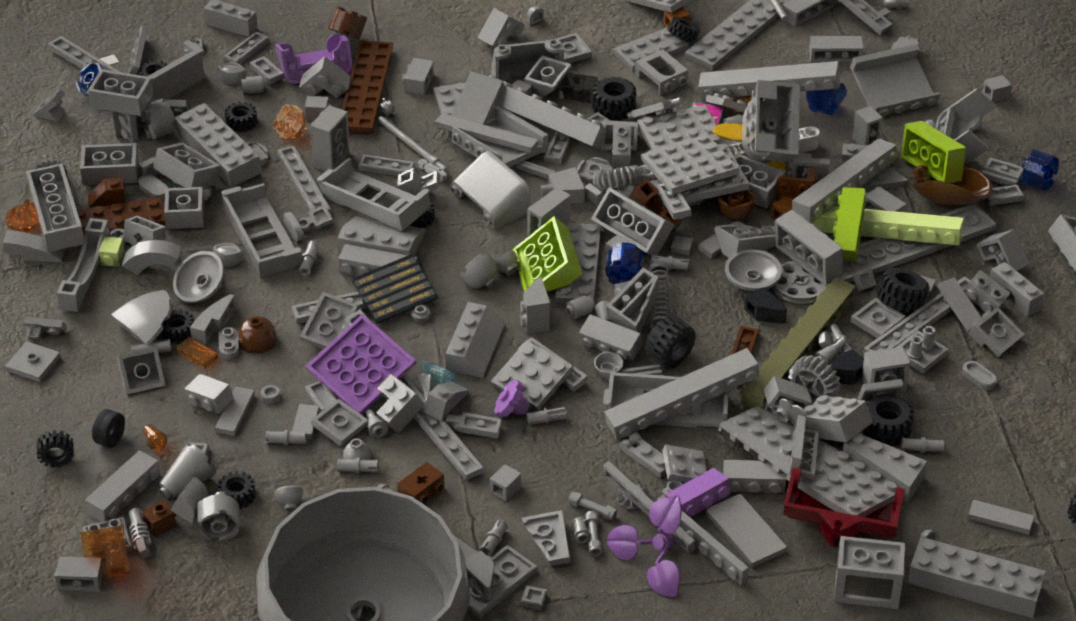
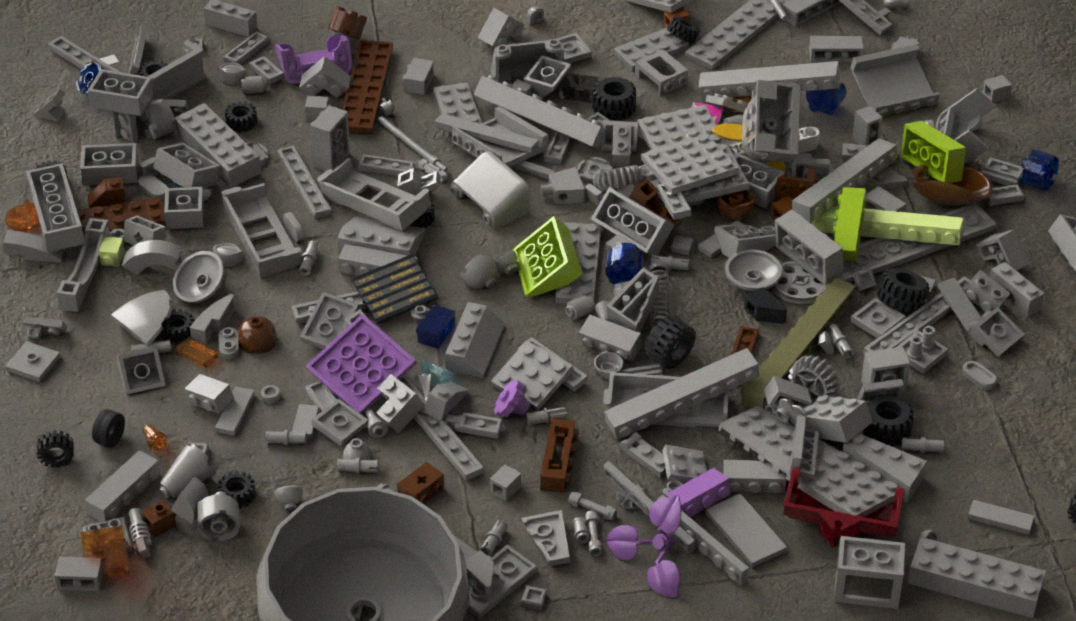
(289, 122): clear orange plate -> none
(318, 217): light grey plate -> none
(435, 326): none -> clear blue brick
(477, 98): light grey tile -> none
(535, 308): light grey slope -> none
(551, 476): none -> reddish brown brick
(553, 204): light grey brick -> none
(656, 109): light grey plate -> none
(830, 352): light grey cone -> none
(848, 367): black slope -> none

